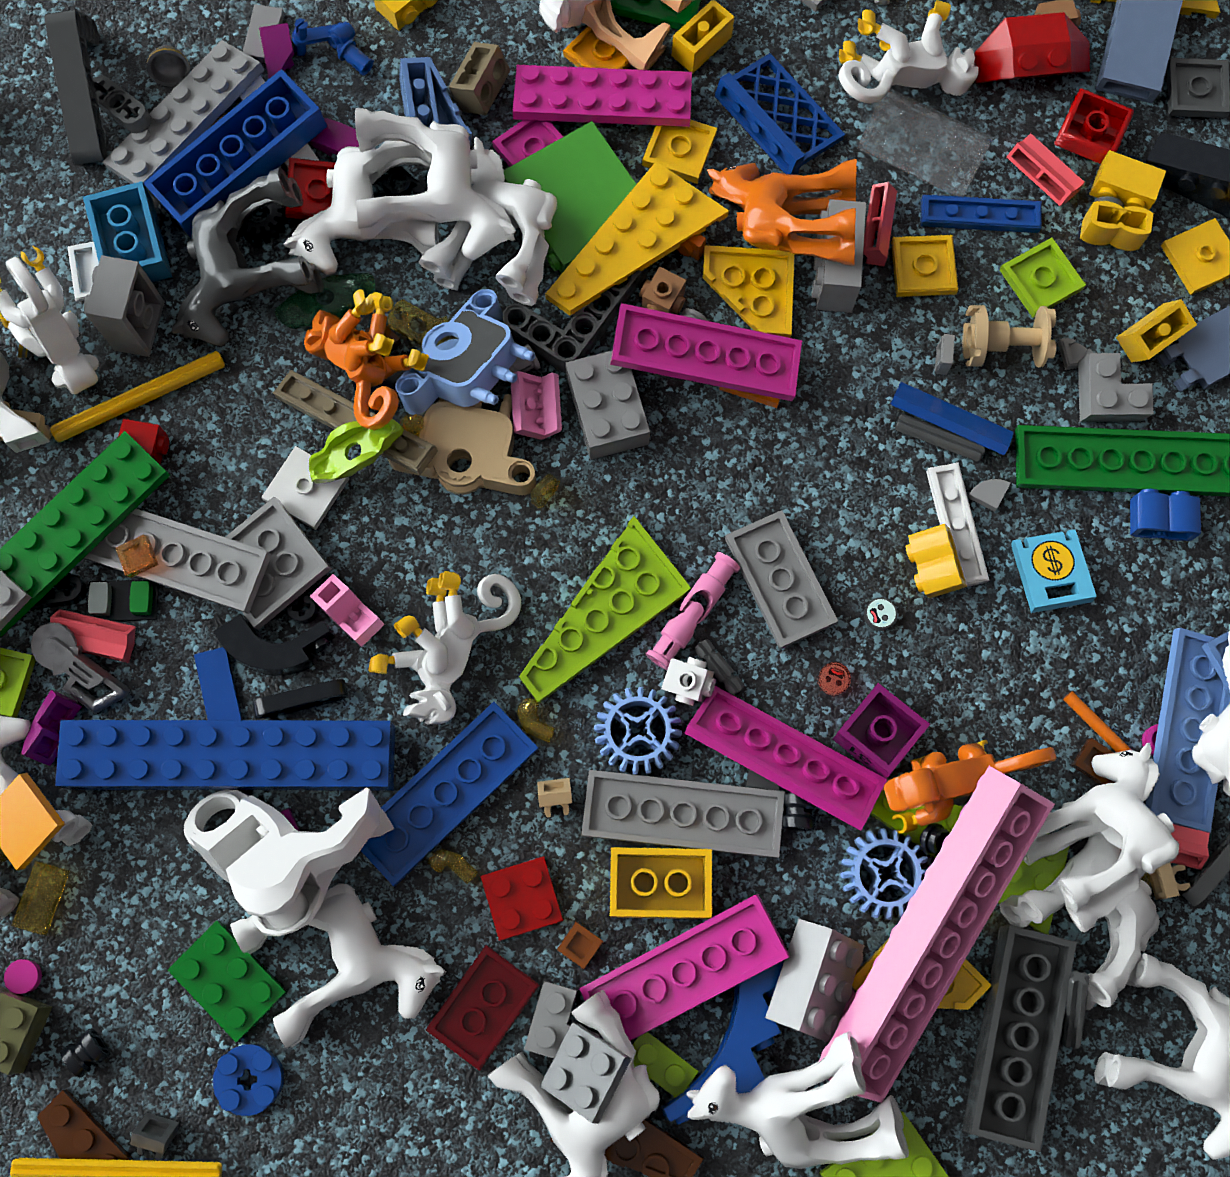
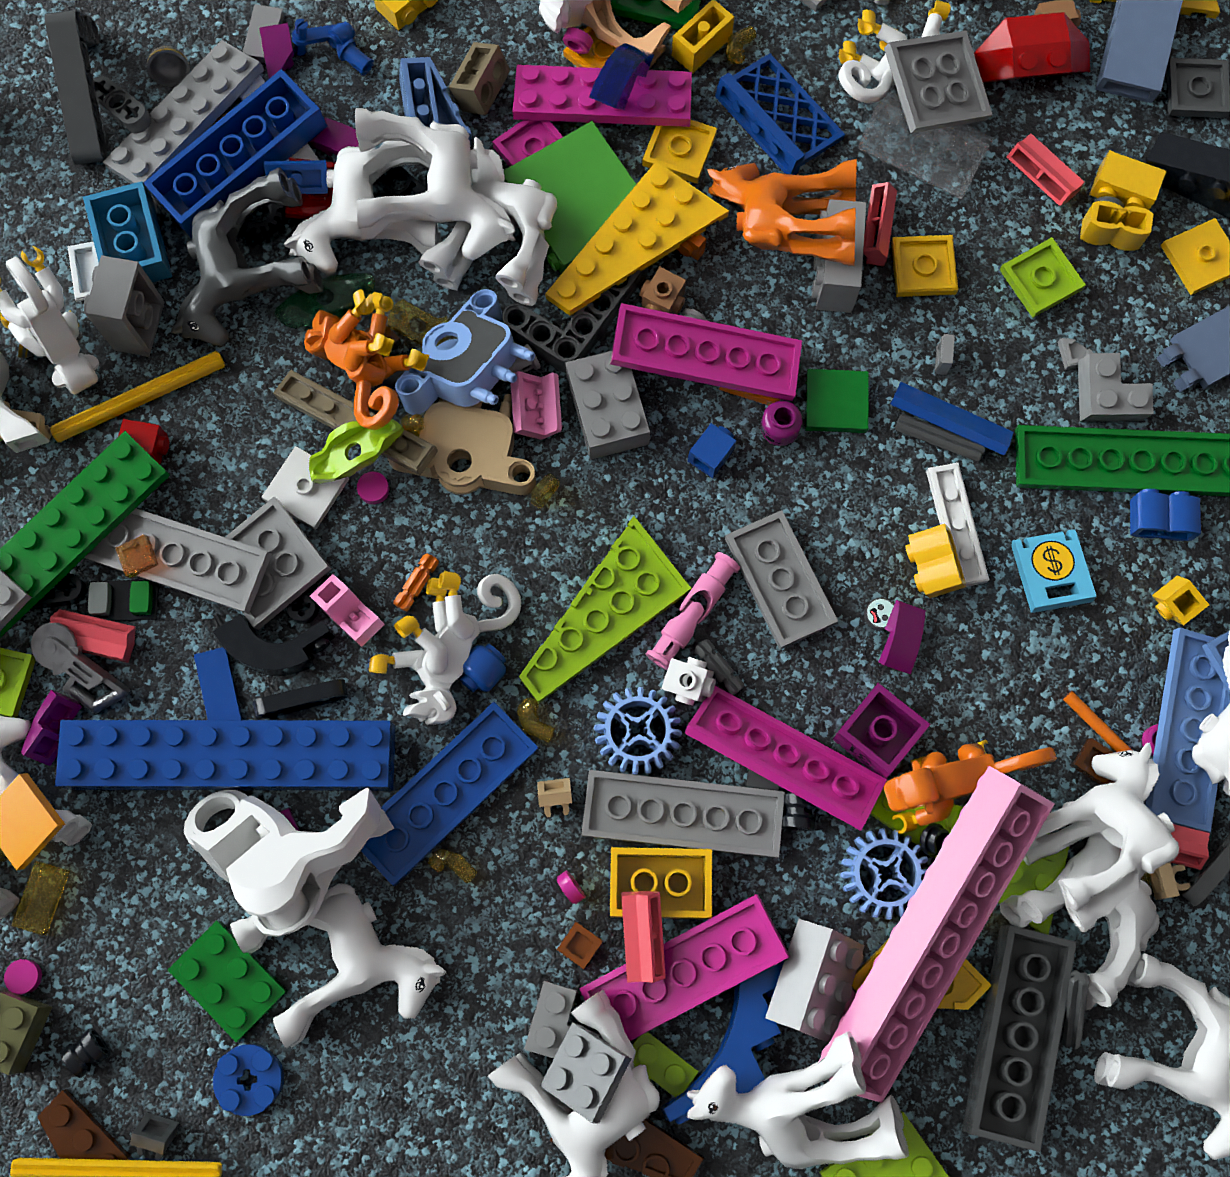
(308, 174): none -> blue plate
(373, 488): none -> dark pink tile
(416, 582): none -> orange axle
(482, 1007): dark red tile -> none
(483, 668): none -> blue head
(521, 898): red plate -> none
(570, 887): none -> dark pink tile
(577, 40): none -> dark pink tile
(619, 75): none -> clear blue brick
(643, 936): none -> coral piece
(712, 450): none -> blue brick
(735, 44): none -> clear yellow arm
(754, 285): yellow plate -> none
(781, 423): none -> magenta head
(834, 678): clear red tile -> none
(836, 400): none -> green tile
(905, 637): none -> magenta slope
(938, 81): none -> light grey plate
(981, 213): blue tile -> none
(989, 493): light grey tile -> none
(996, 336): tan piece -> none
(1105, 115): red brick -> none
(1156, 331): yellow brick -> none
(1179, 600): none -> yellow brick

